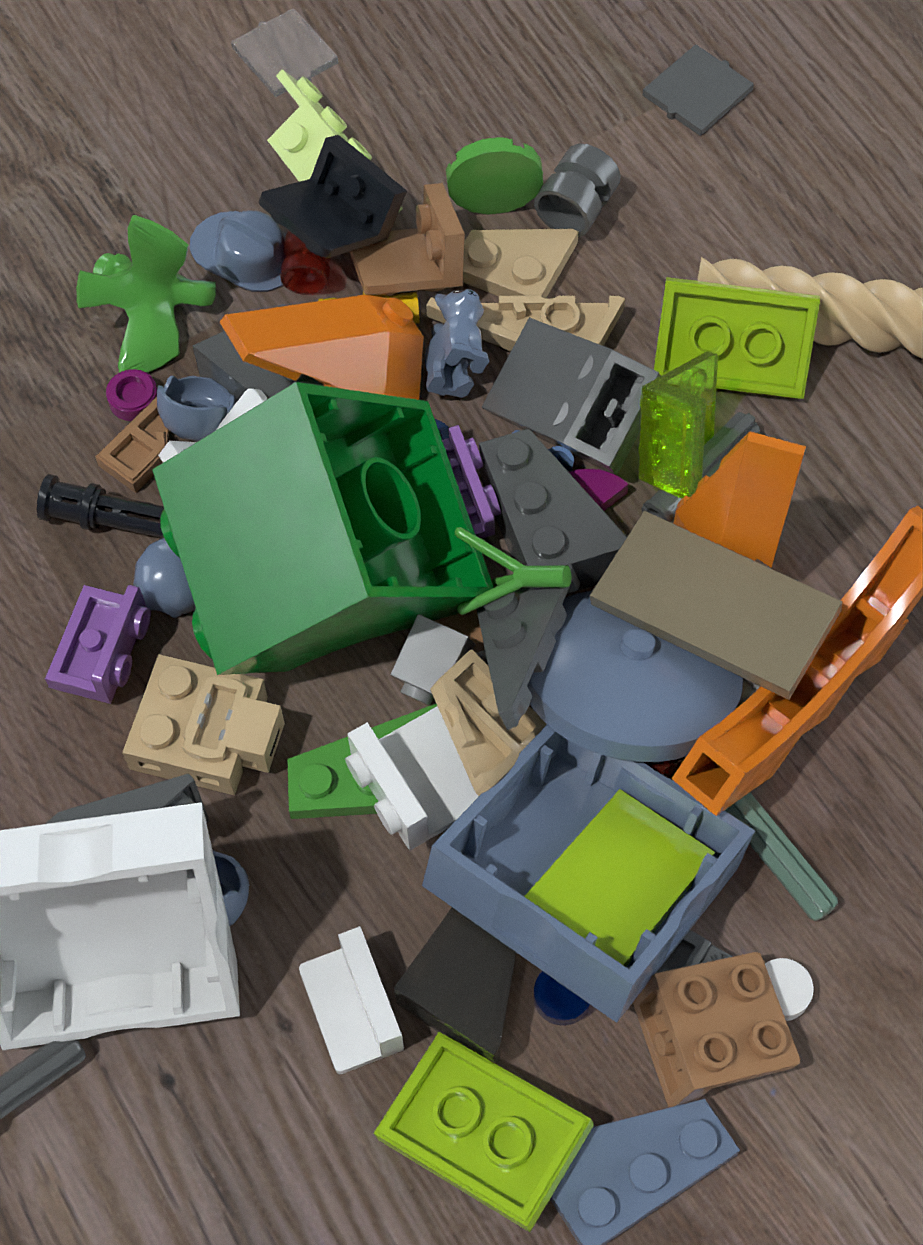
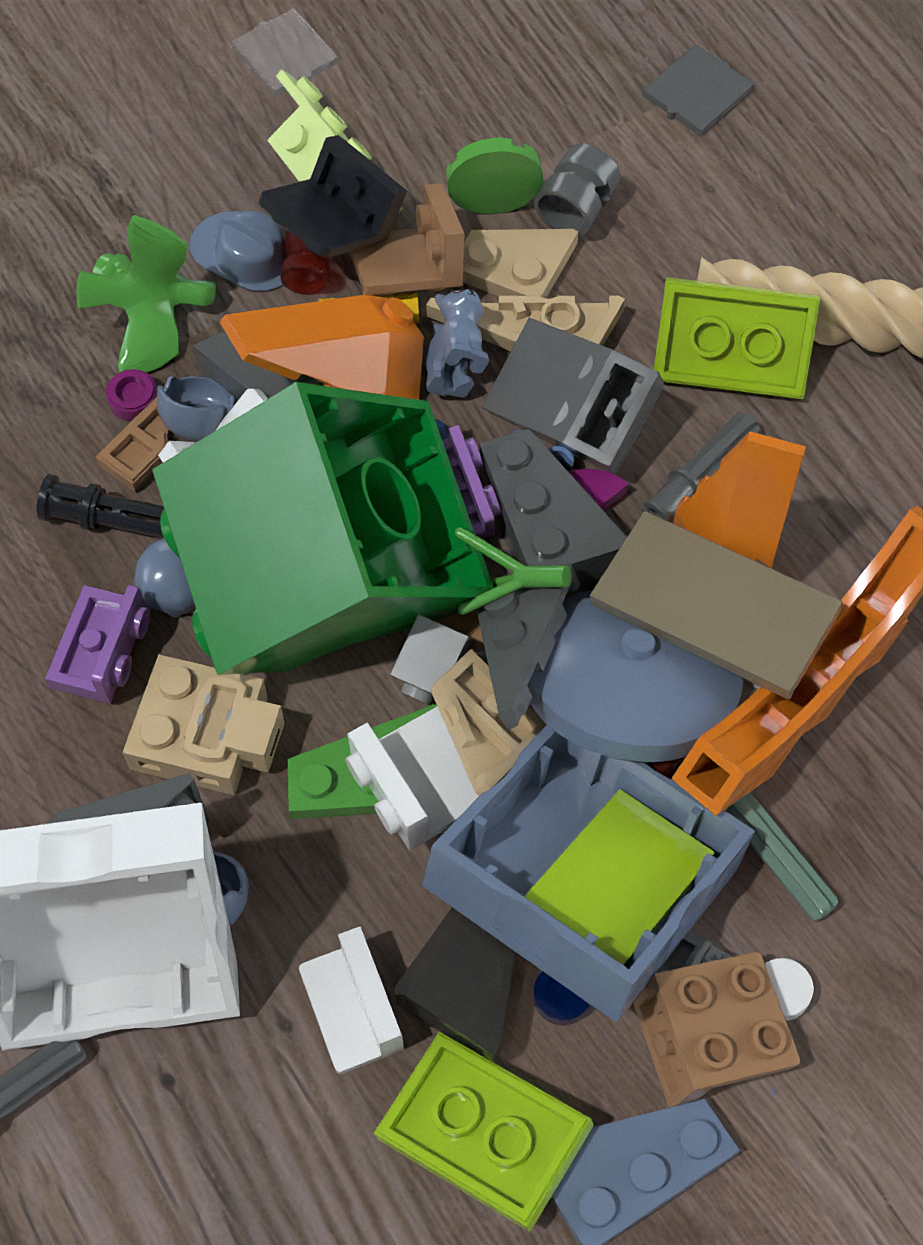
(677, 425): clear neon green bracket -> none

